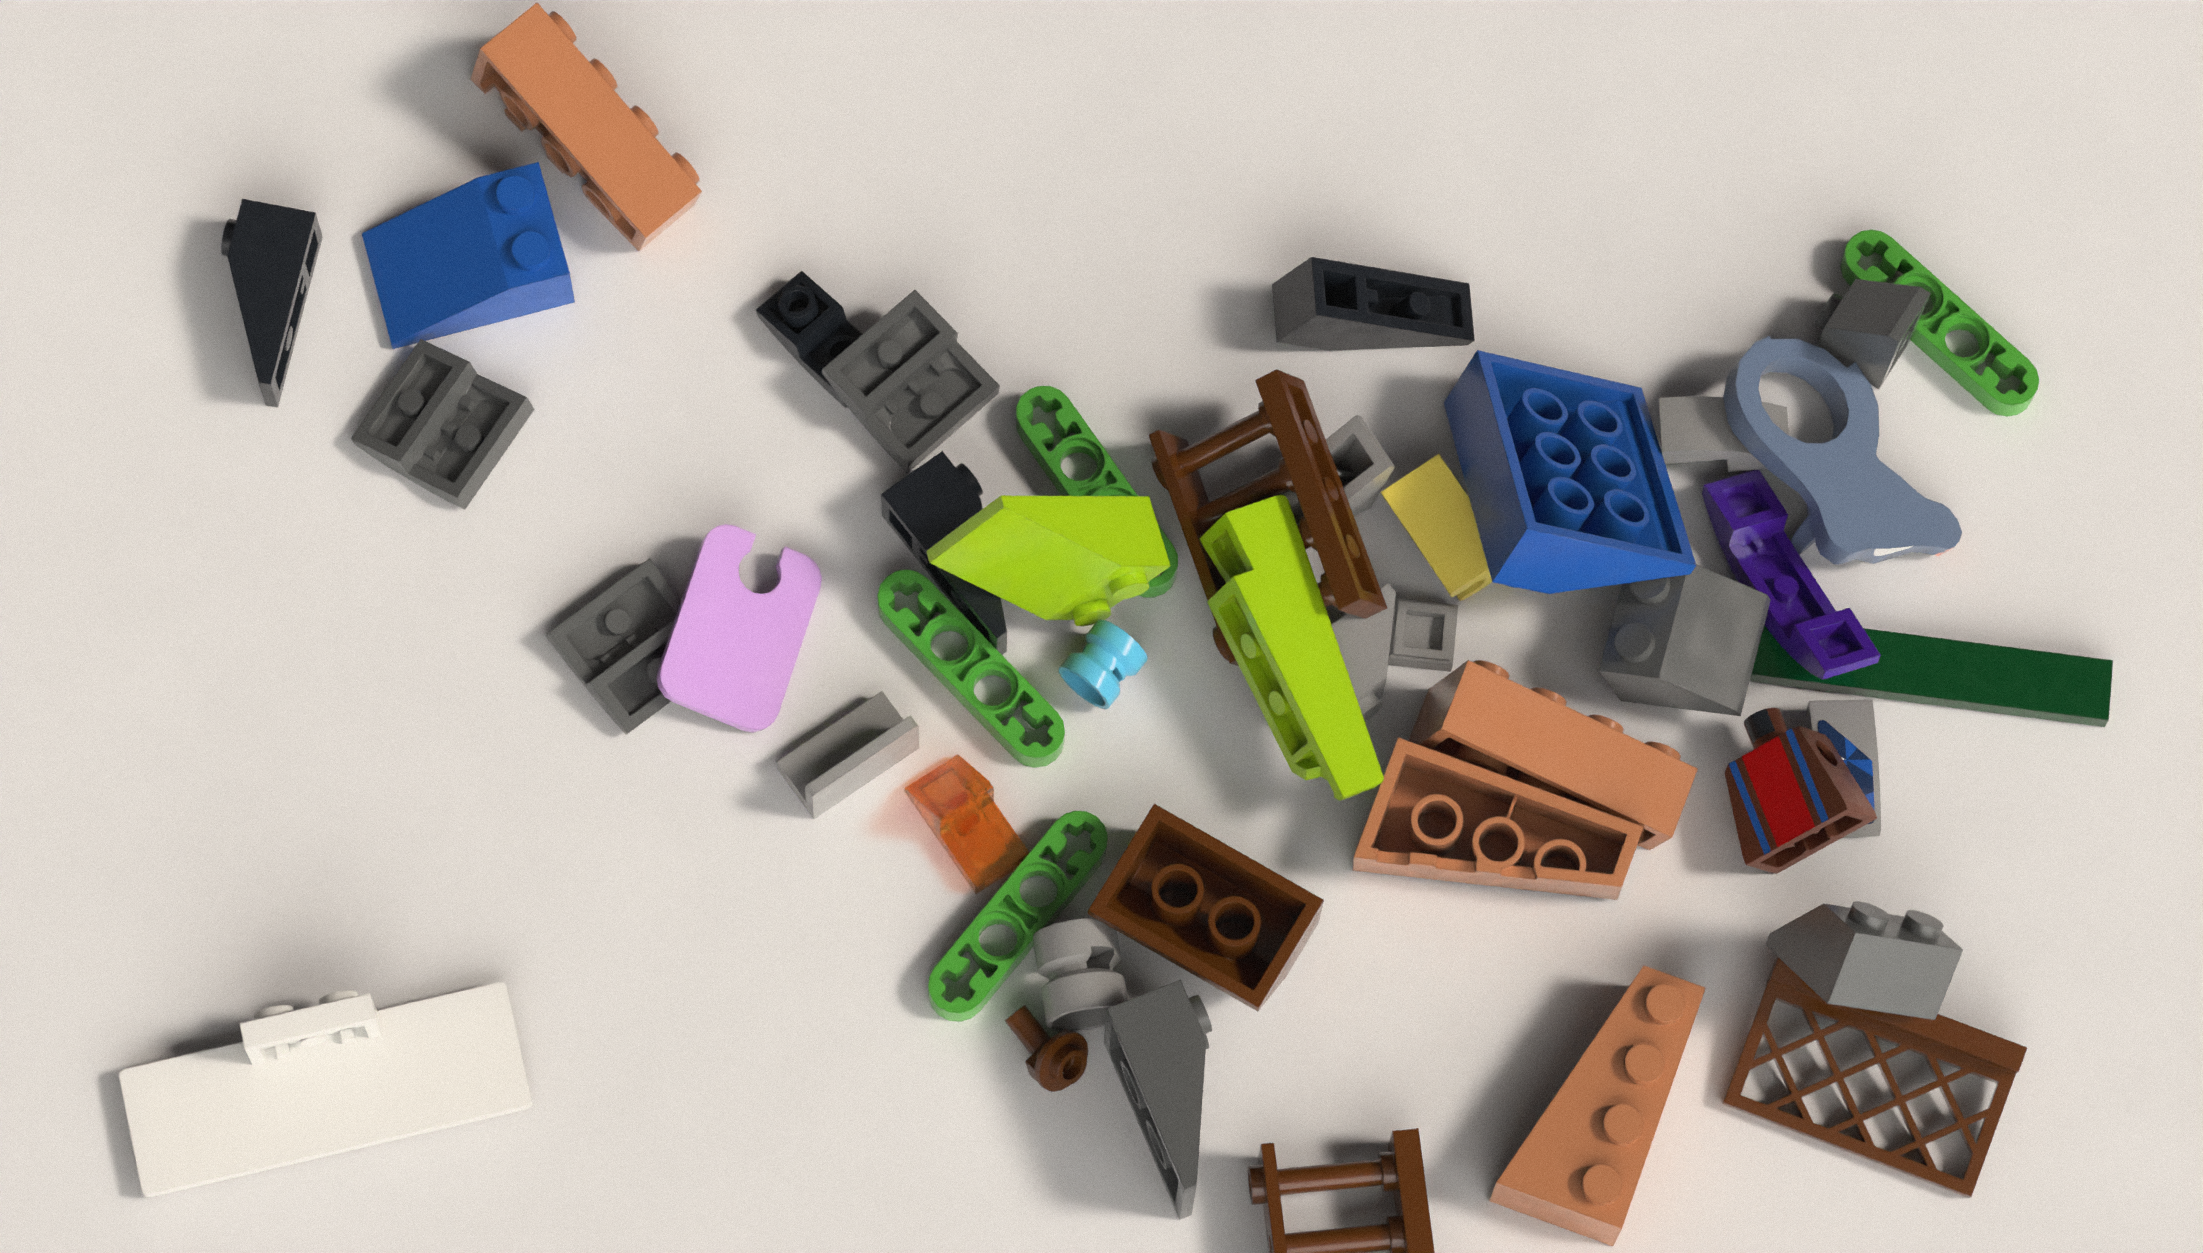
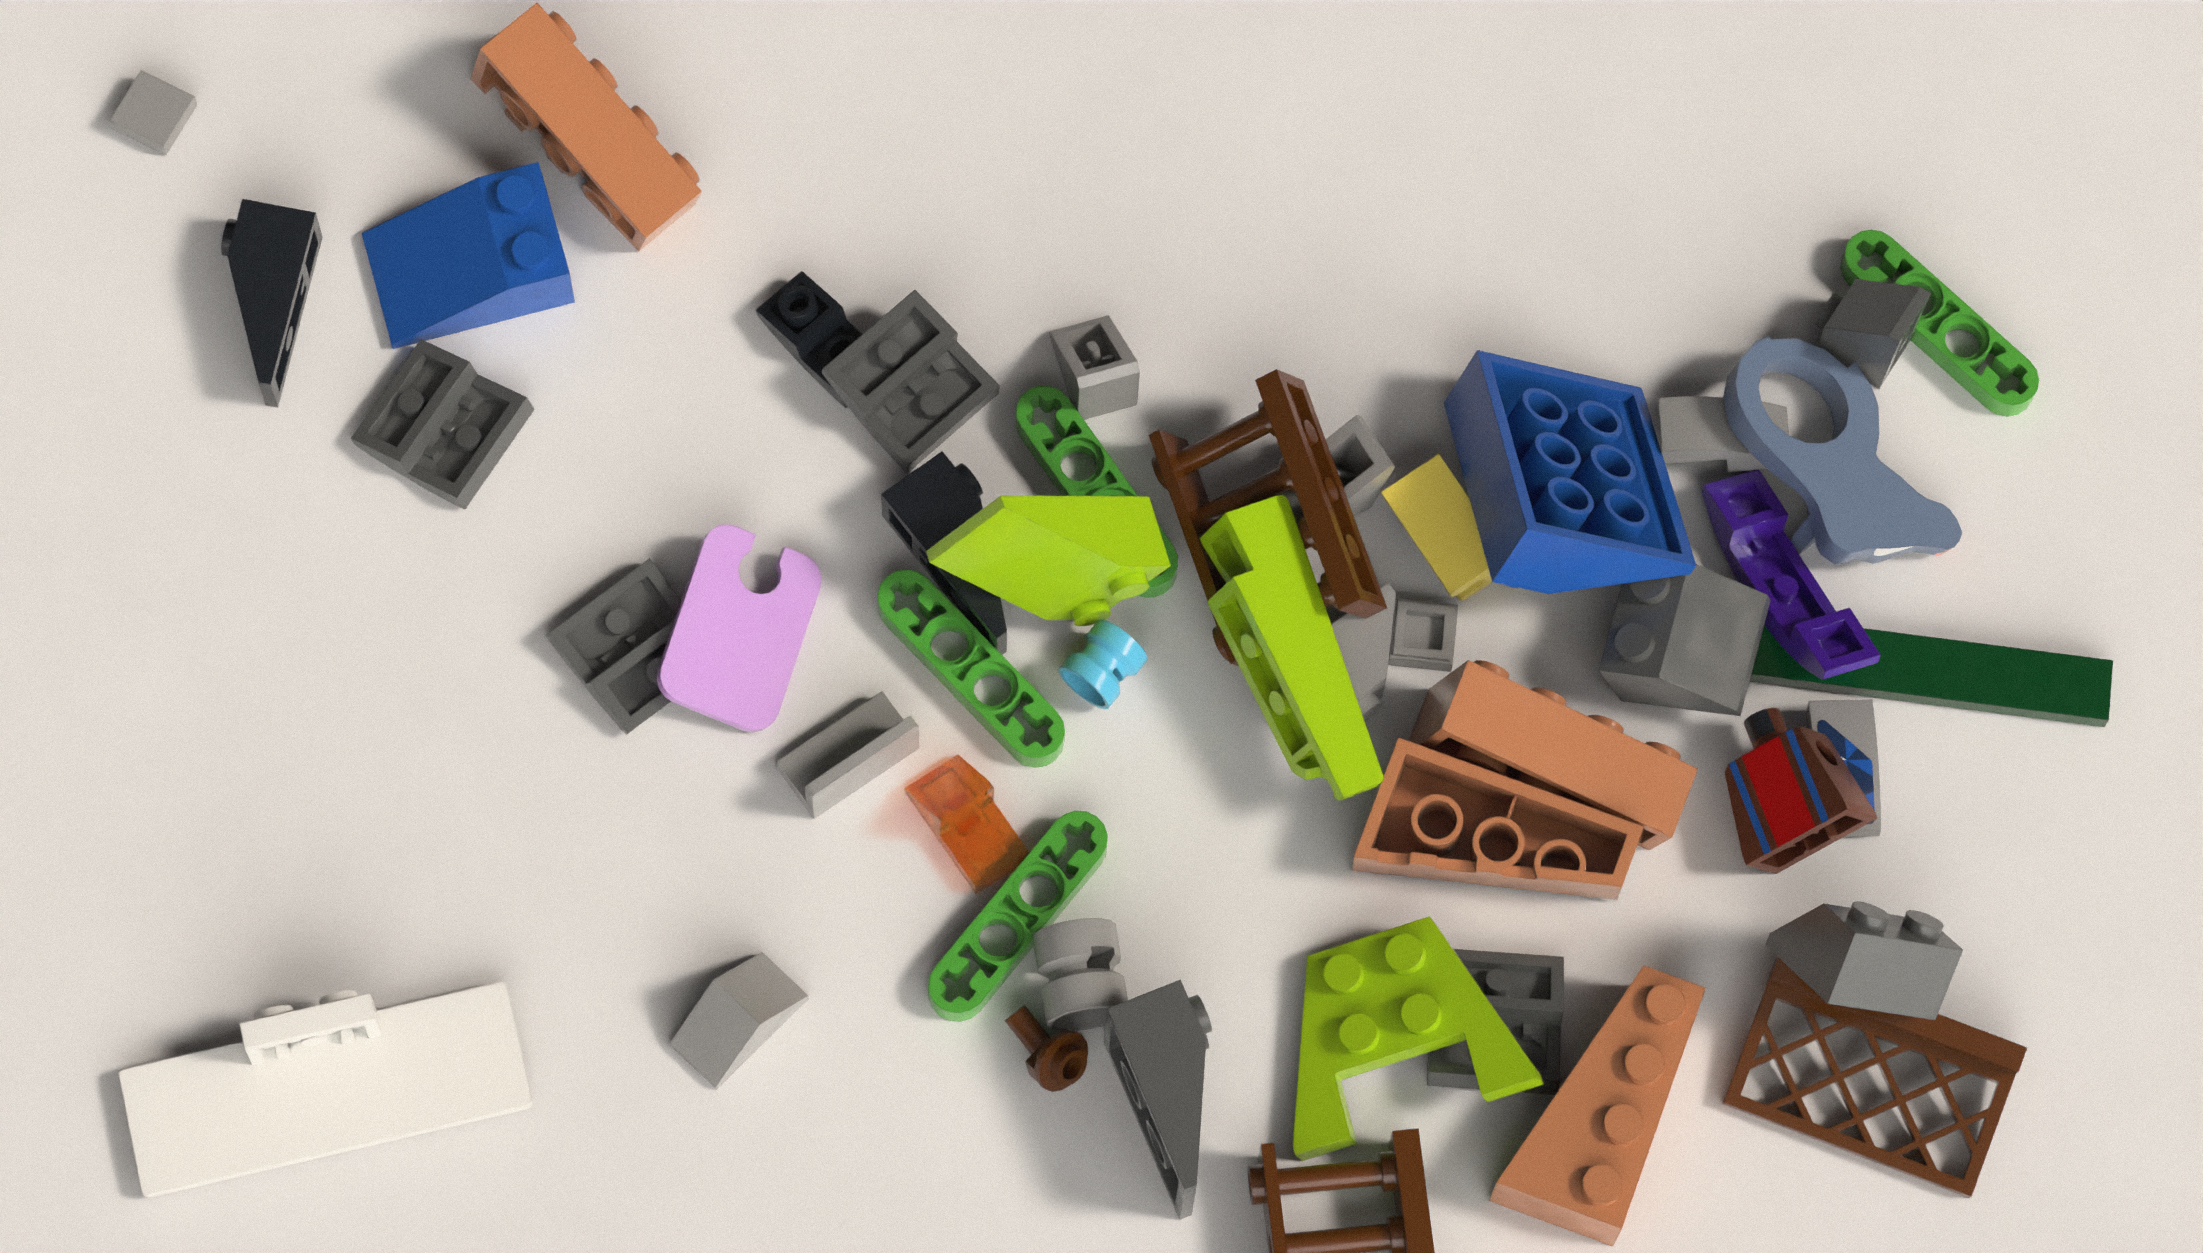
(153, 112): none -> light grey tile
(737, 1017): none -> light grey slope
(1096, 367): none -> light grey slope
(1207, 908): reddish brown slope -> none
(1369, 307): black slope -> none
(1386, 1004): none -> lime wing
(1530, 1001): none -> dark grey slope

